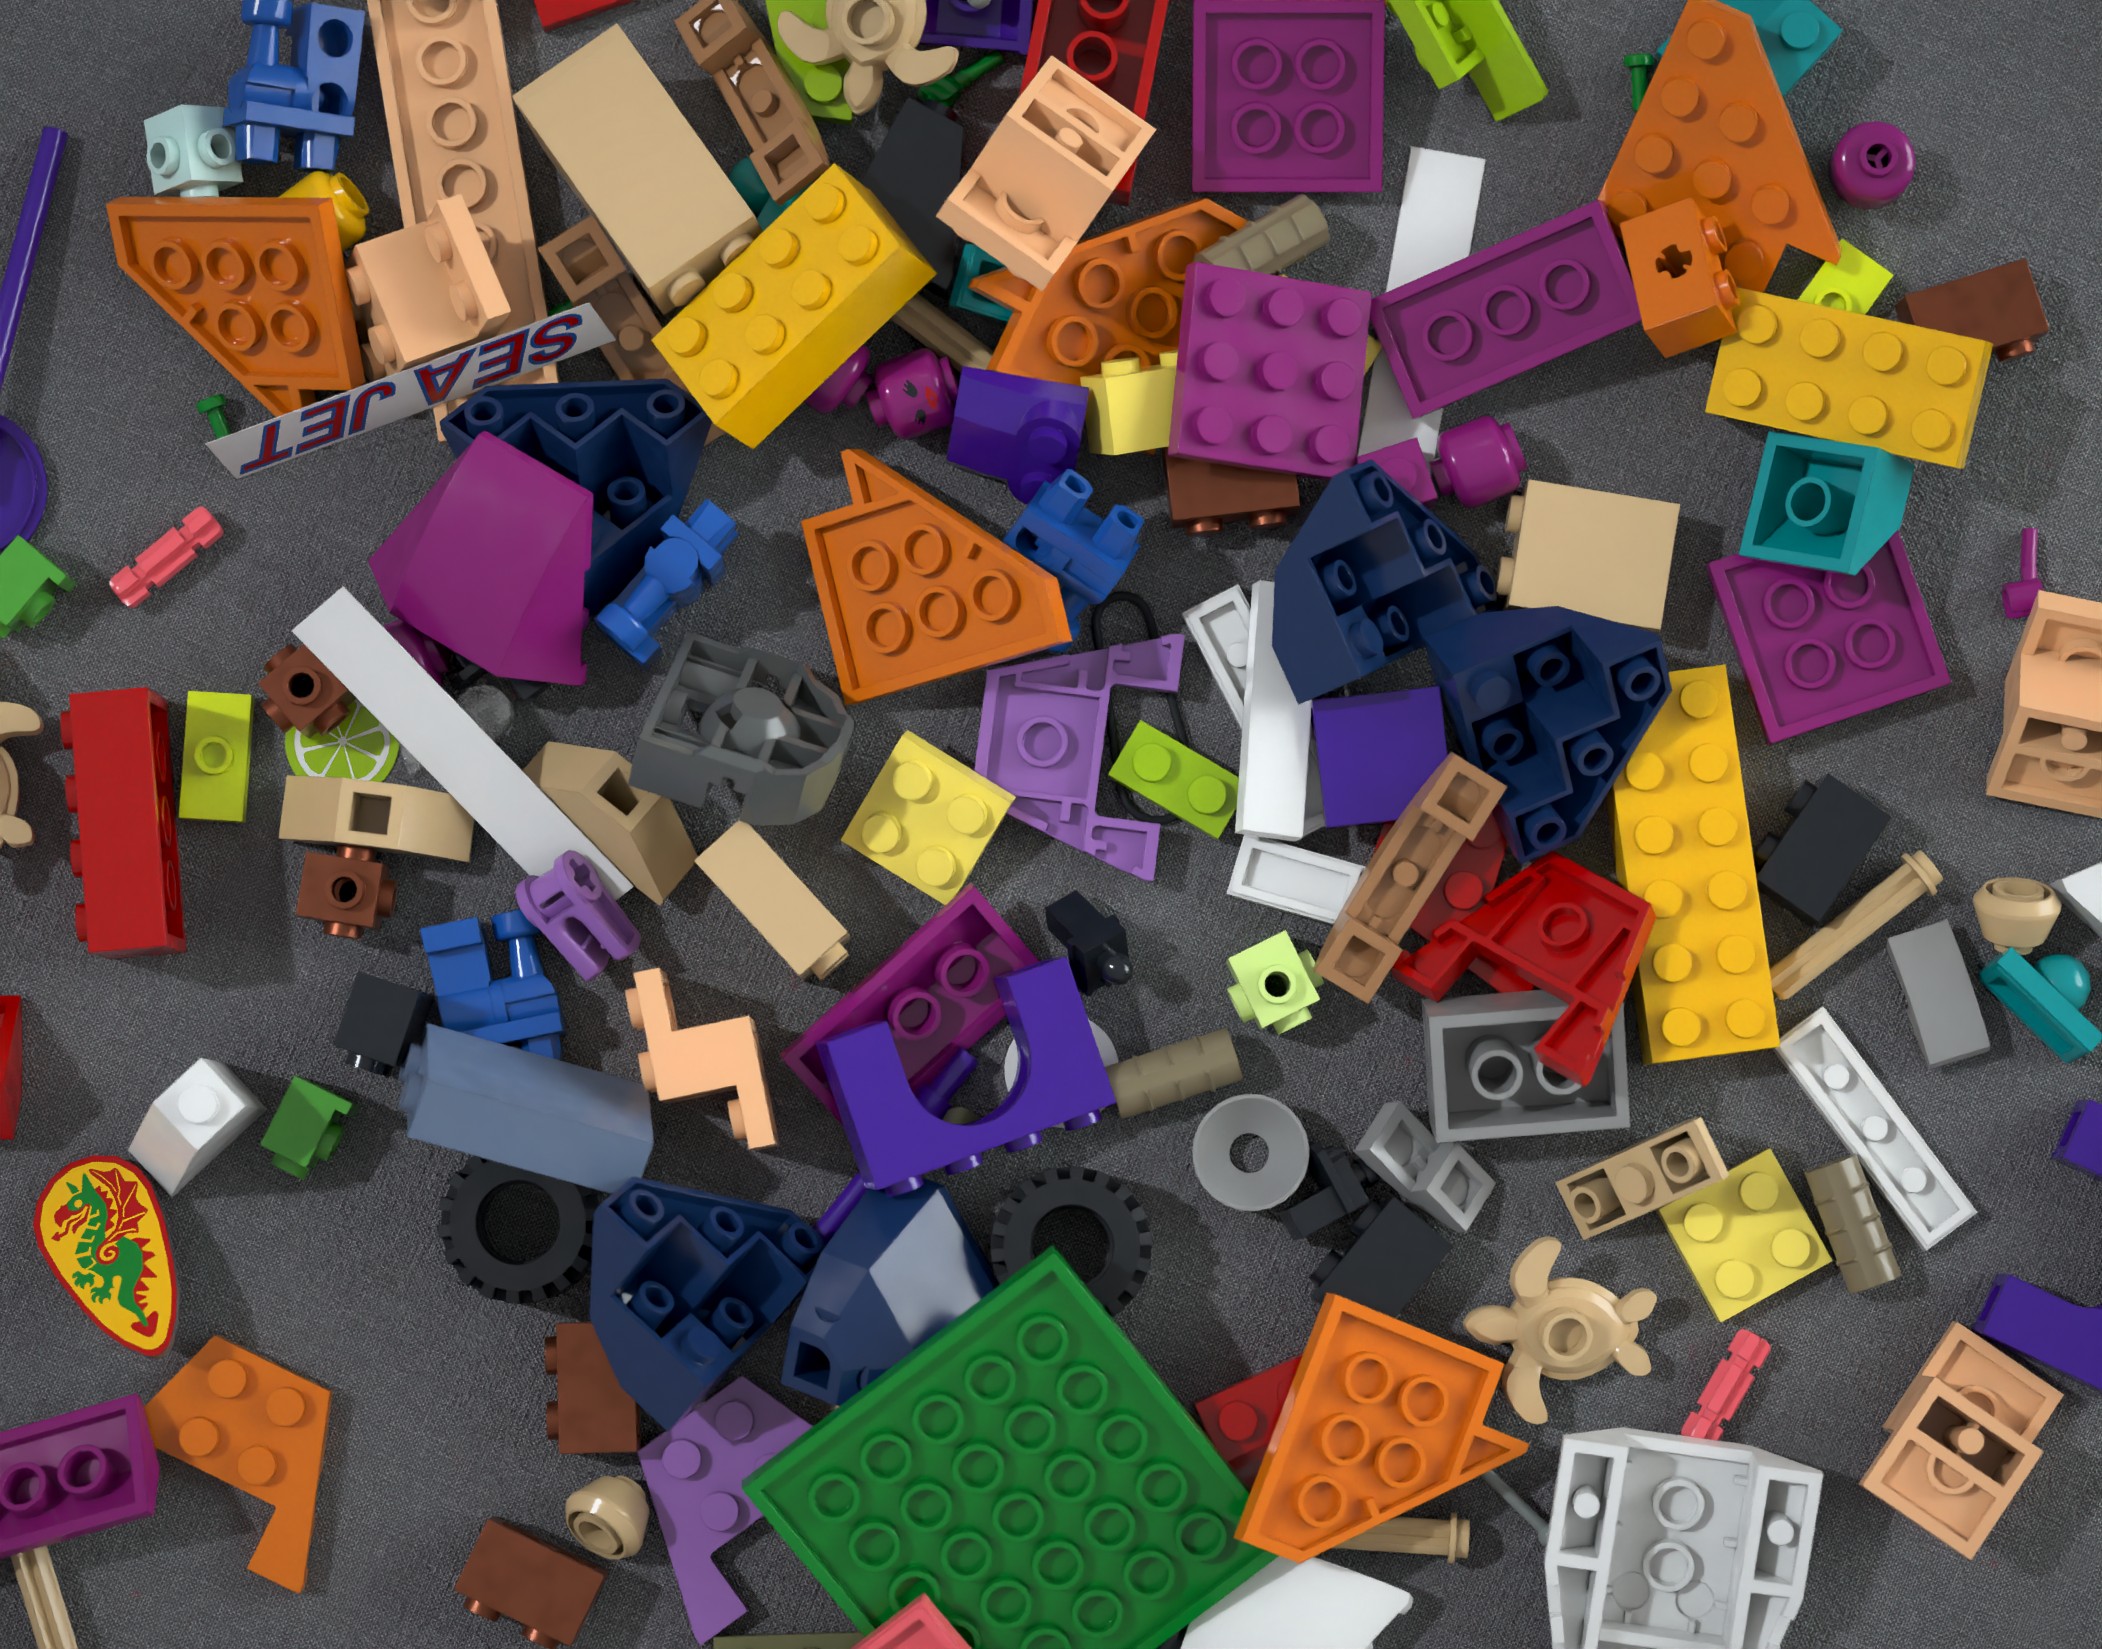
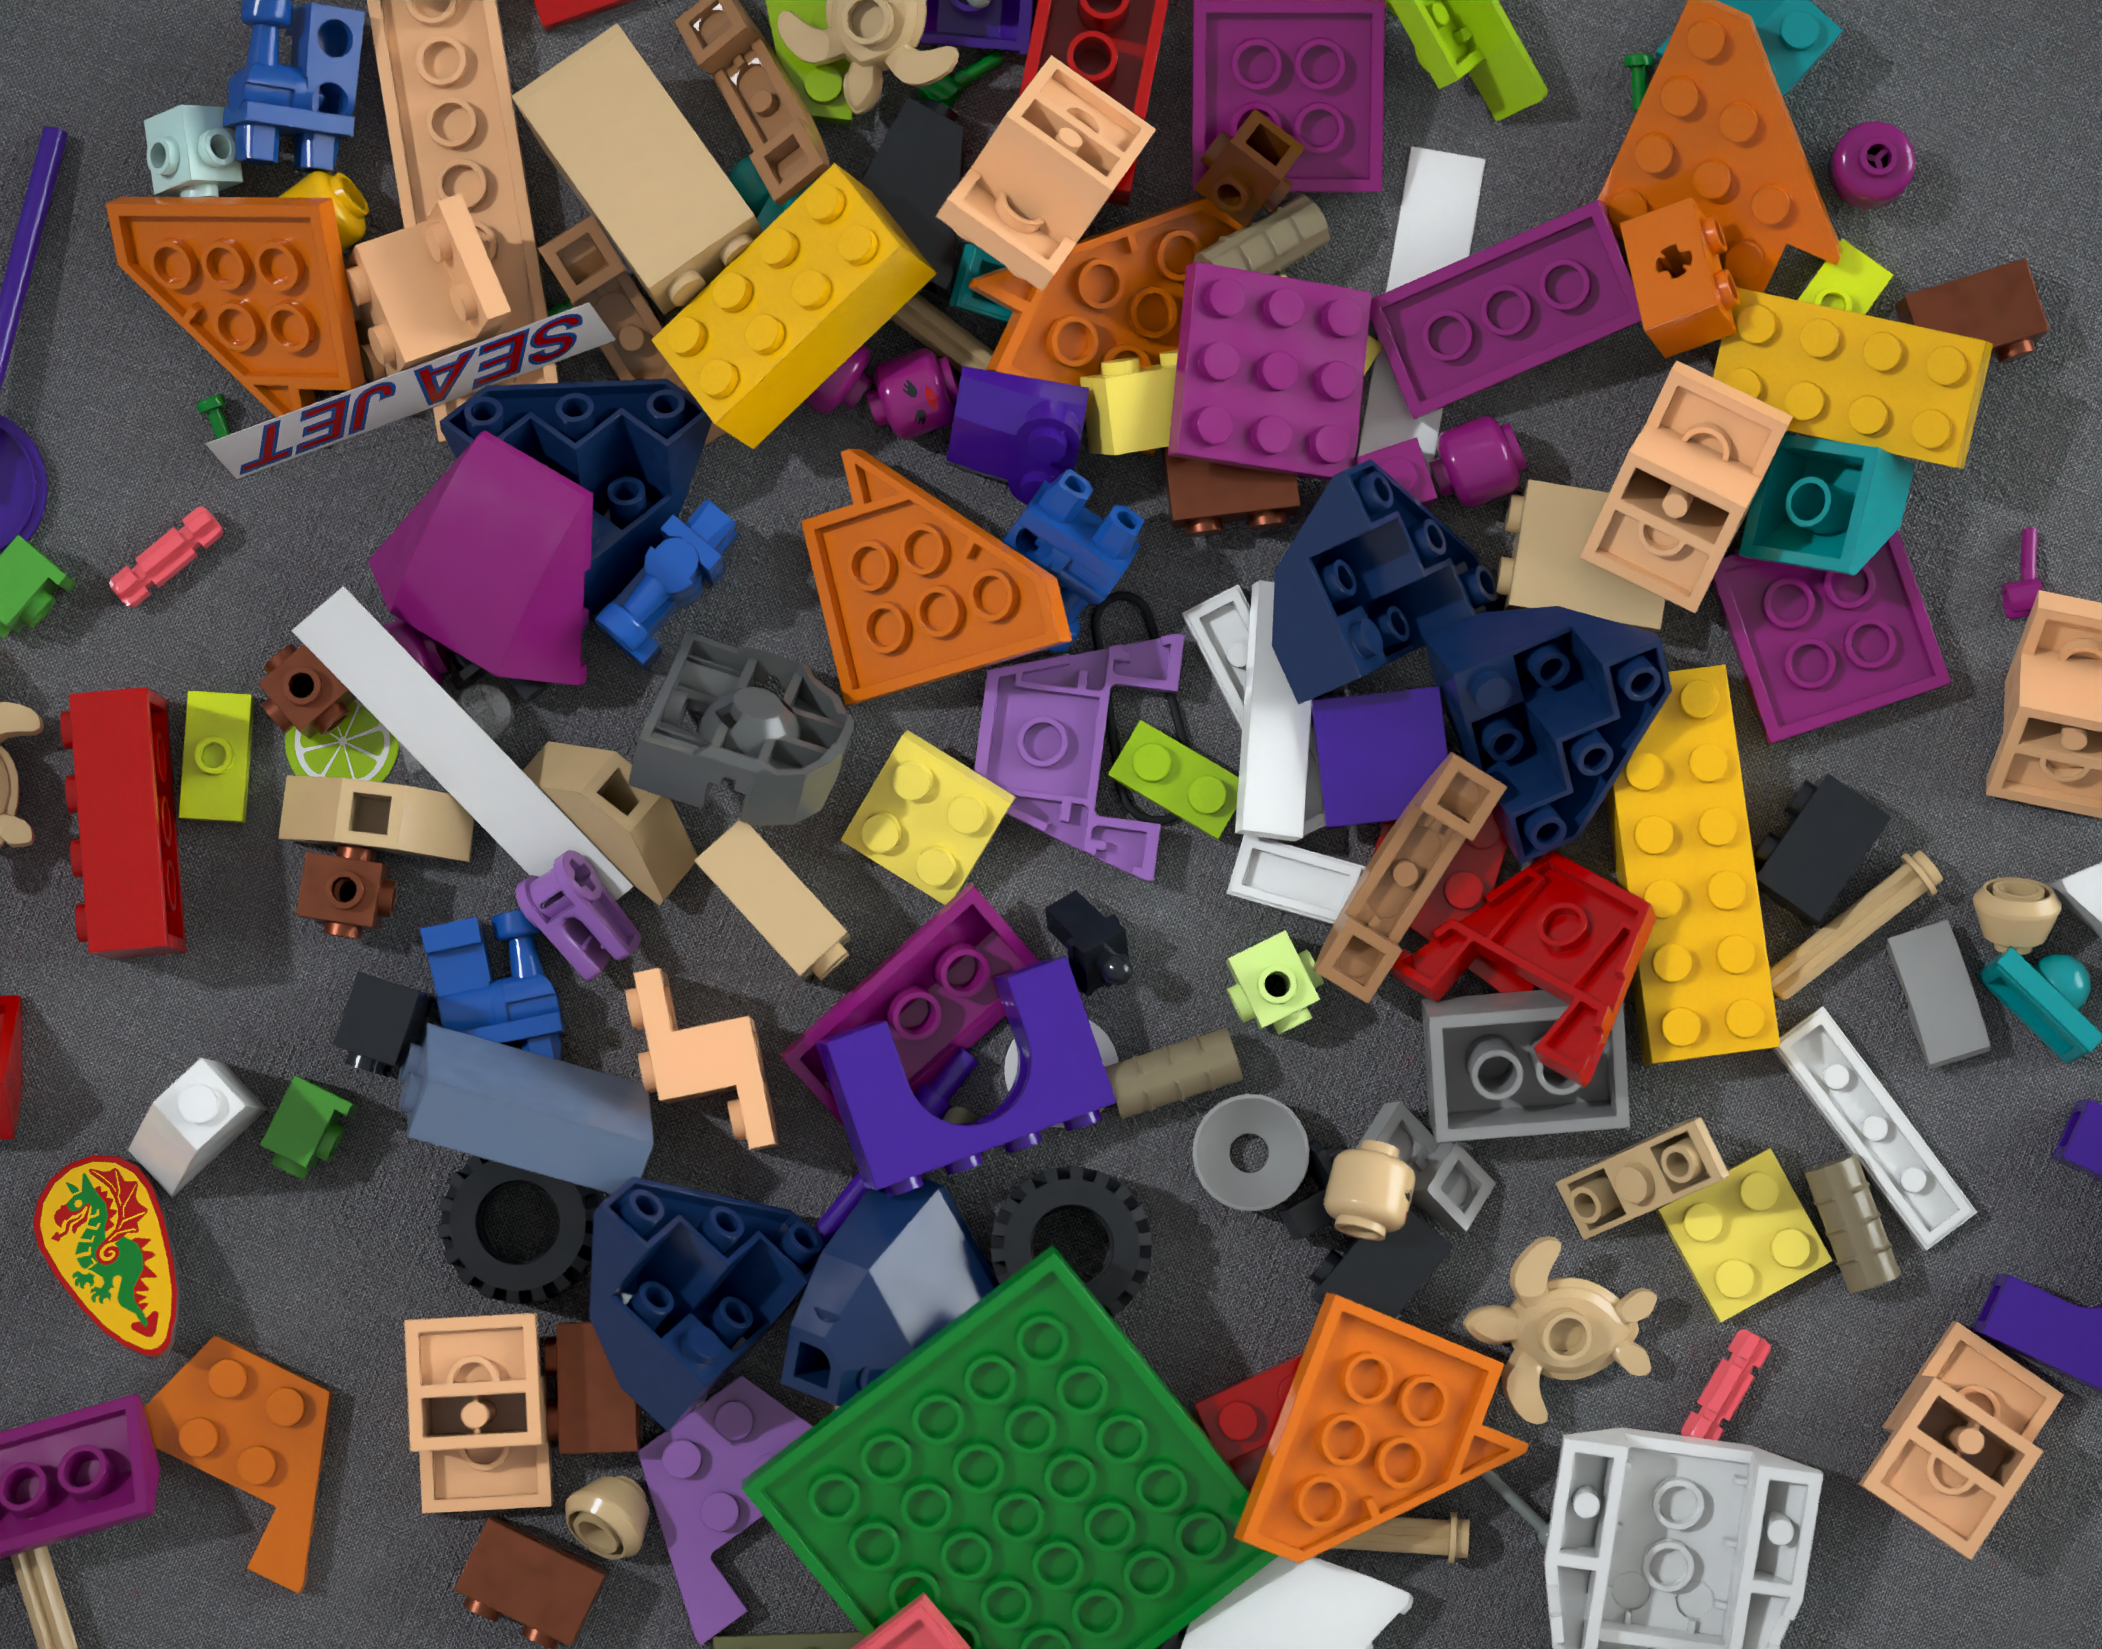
(478, 1412): none -> light nougat bracket
(1249, 168): none -> reddish brown brick
(1369, 1191): none -> tan head
(1685, 486): none -> light nougat bracket

